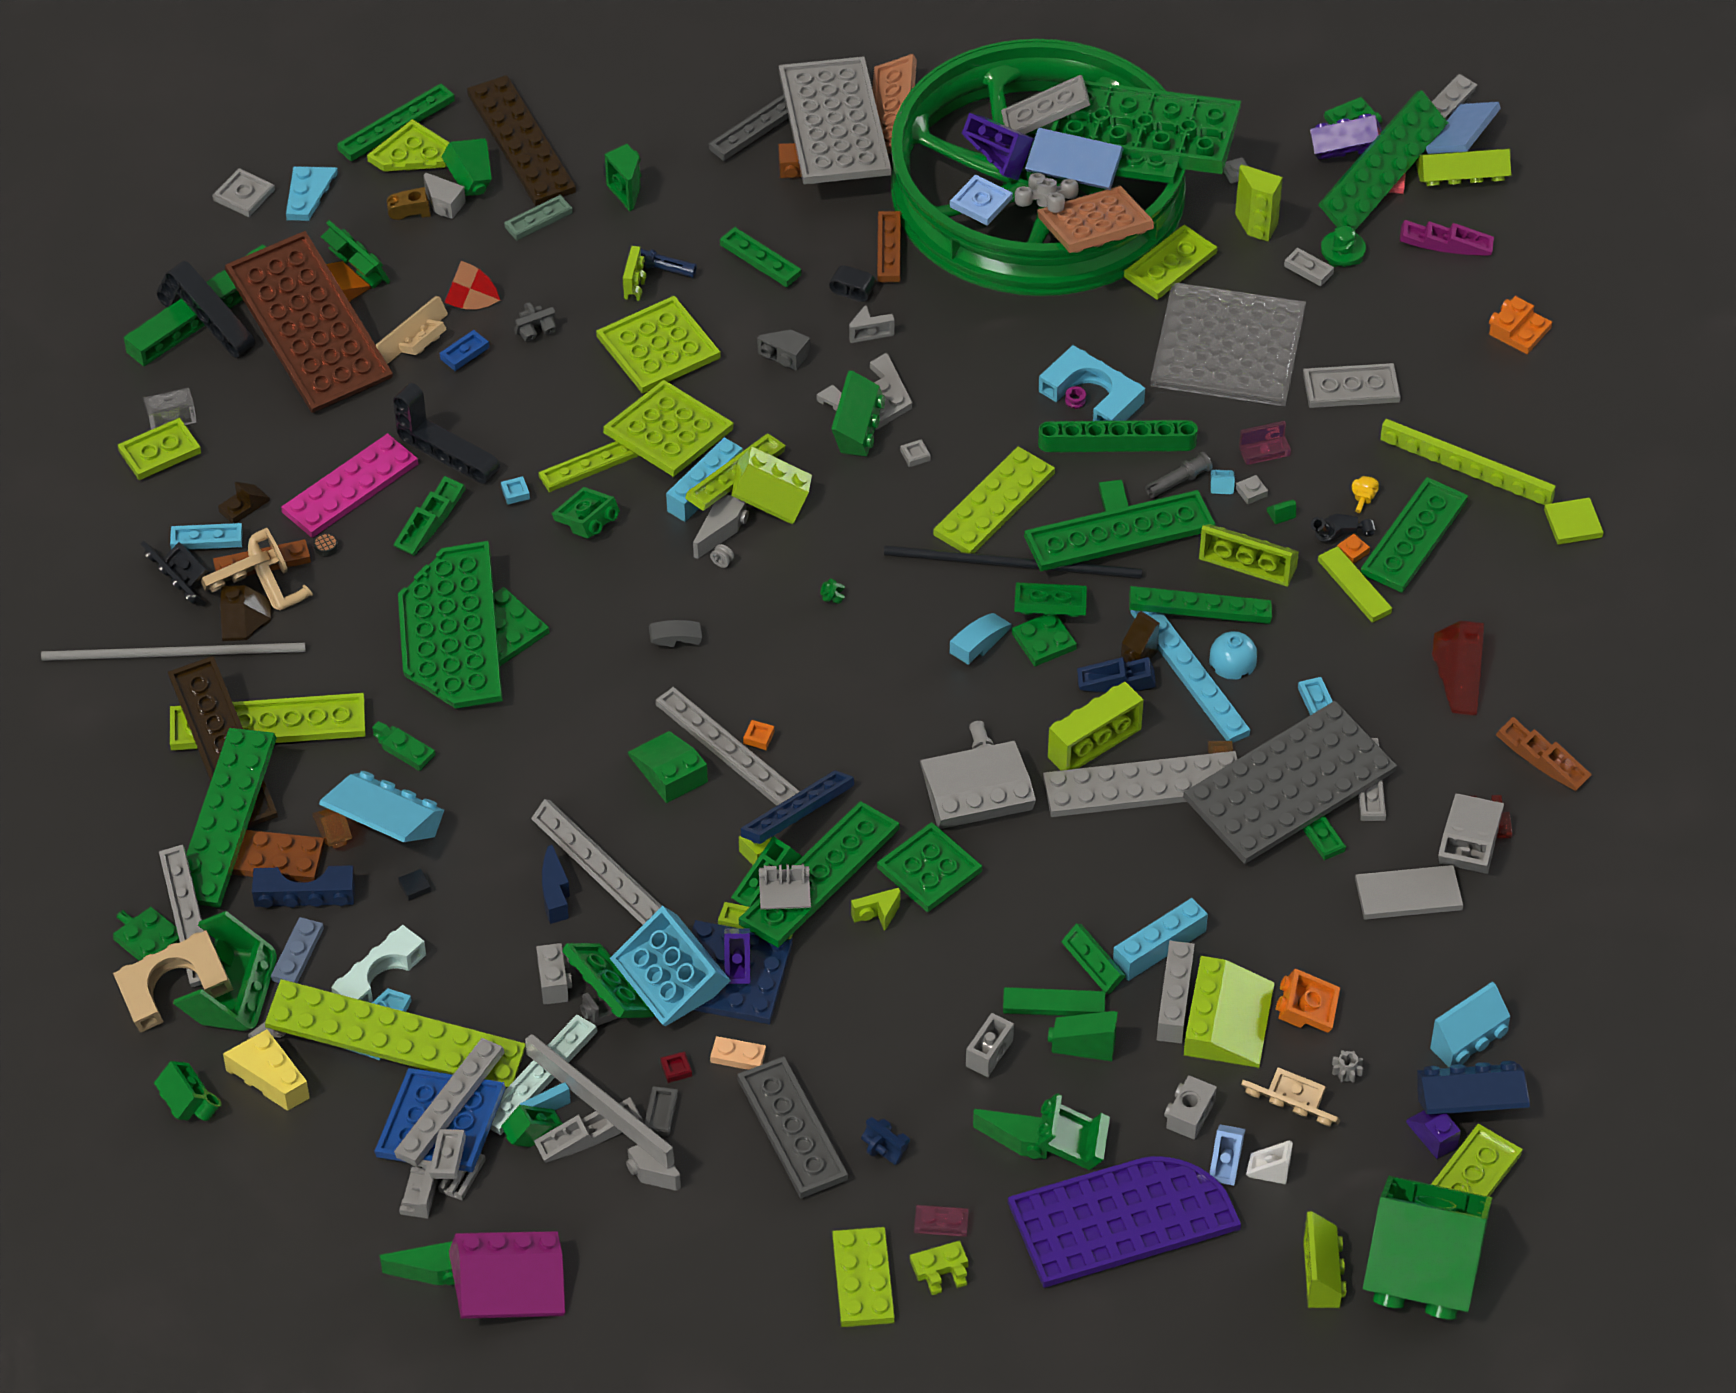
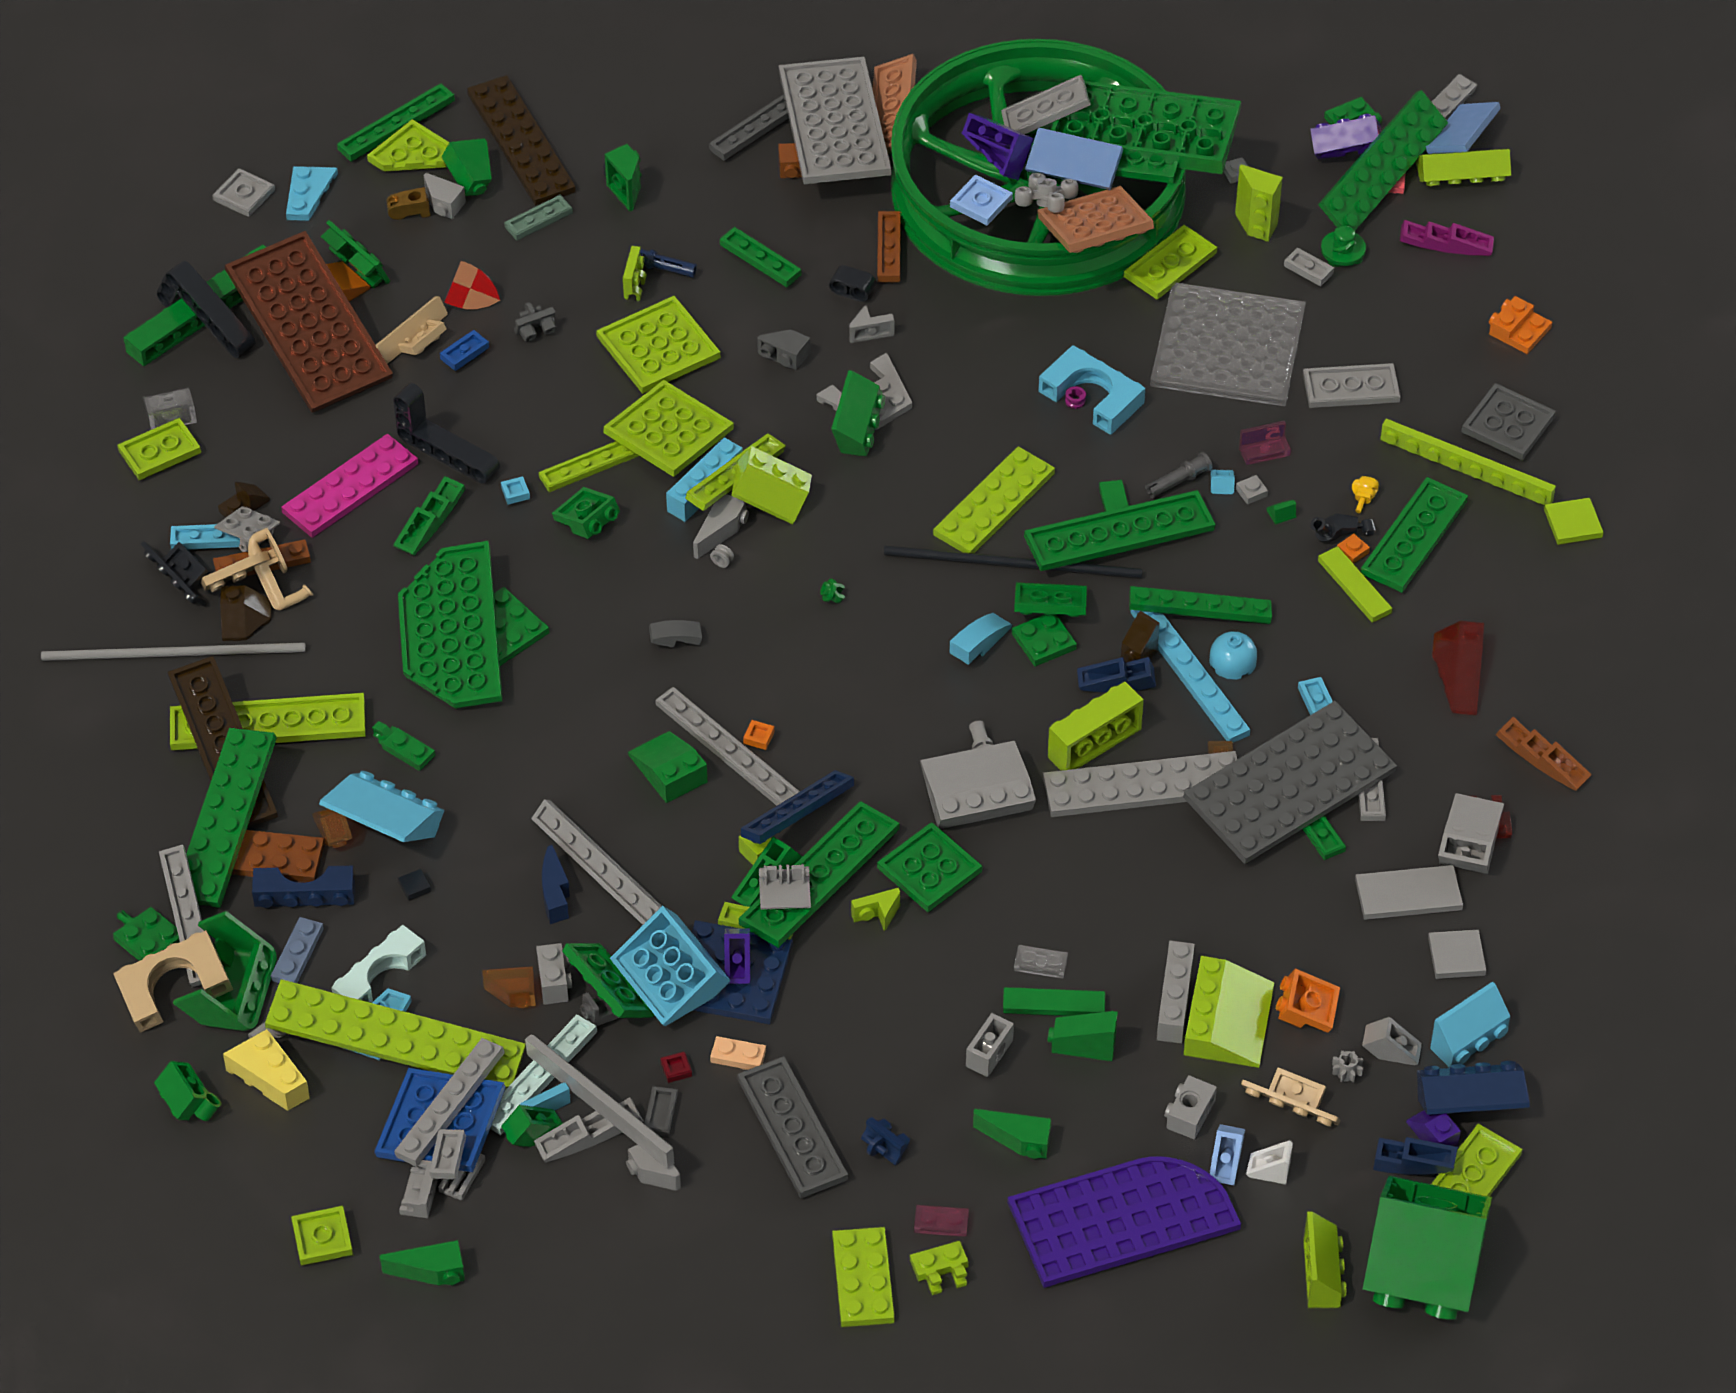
(244, 524): none -> light grey hinge
(322, 1235): none -> lime plate
(326, 544): pearl dark grey tile -> none
(508, 1274): magenta slope -> none
(511, 986): none -> clear orange slope
(915, 453): light grey tile -> none
(1040, 961): none -> clear plate
(1072, 1133): green panel -> none
(1093, 958): green plate -> none
(1117, 436): green beam -> none
(1152, 942): medium azure brick -> none
(1247, 554): lime slope -> none
(1391, 1042): none -> light grey slope
(1414, 1157): none -> dark blue slope
(1457, 954): none -> light grey tile
(1508, 421): none -> dark grey plate

